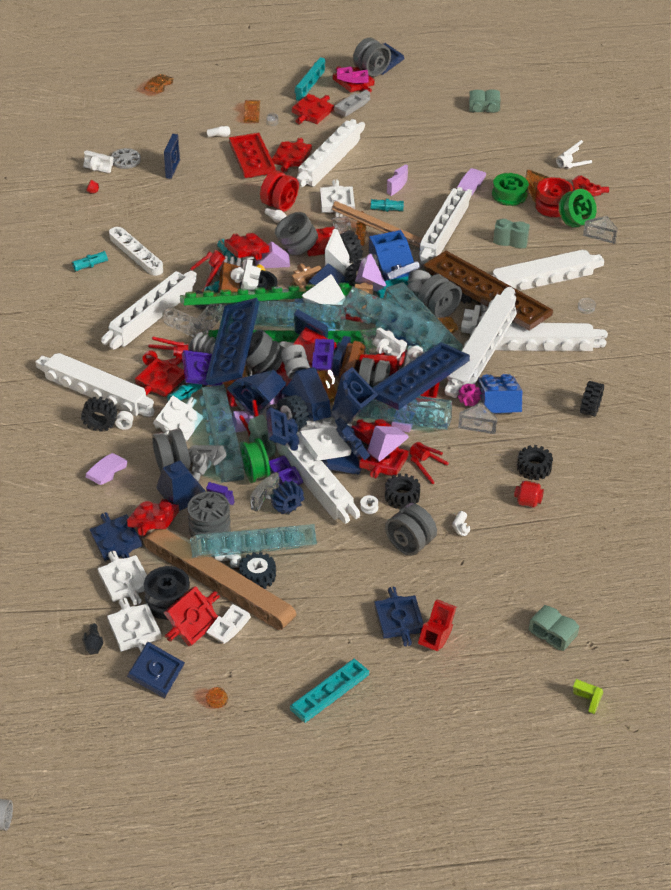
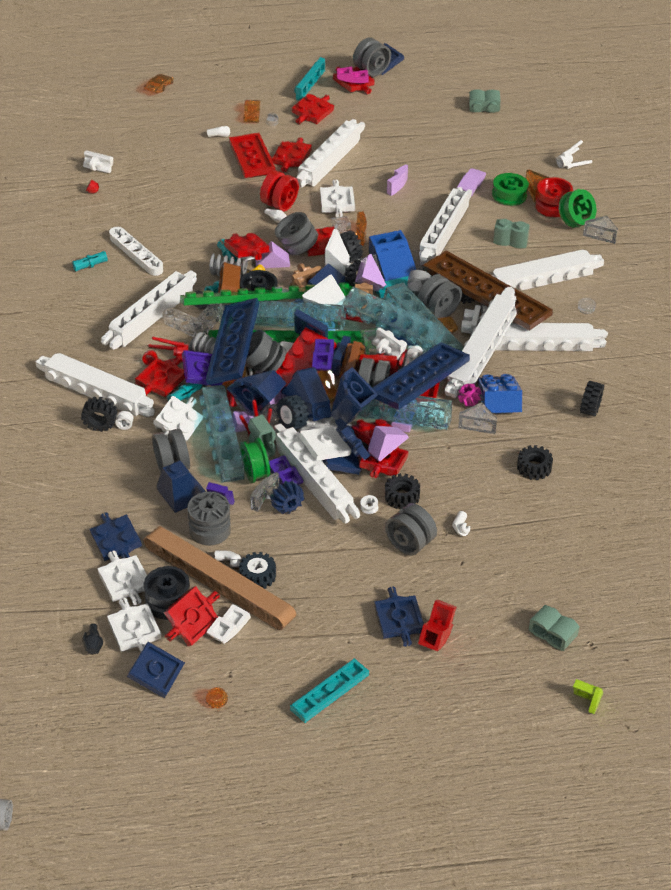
(104, 469): lavender slope -> none
(126, 158): light grey wheel -> none
(153, 516): red plate -> none
(171, 156): dark blue plate -> none
(203, 456): light grey piece -> none
(215, 260): red plant -> none
(246, 276): white hips -> none
(253, 541): clear light blue brick -> none
(282, 430): dark blue plate -> none
(294, 359): light grey wheel -> none
(352, 103): light grey hinge -> none
(373, 222): medium nougat axle -> none
(387, 205): teal pin -> none
(398, 270): plate -> none
(421, 453): red plant -> none
(529, 494): red head -> none
(582, 182): red piece -> none

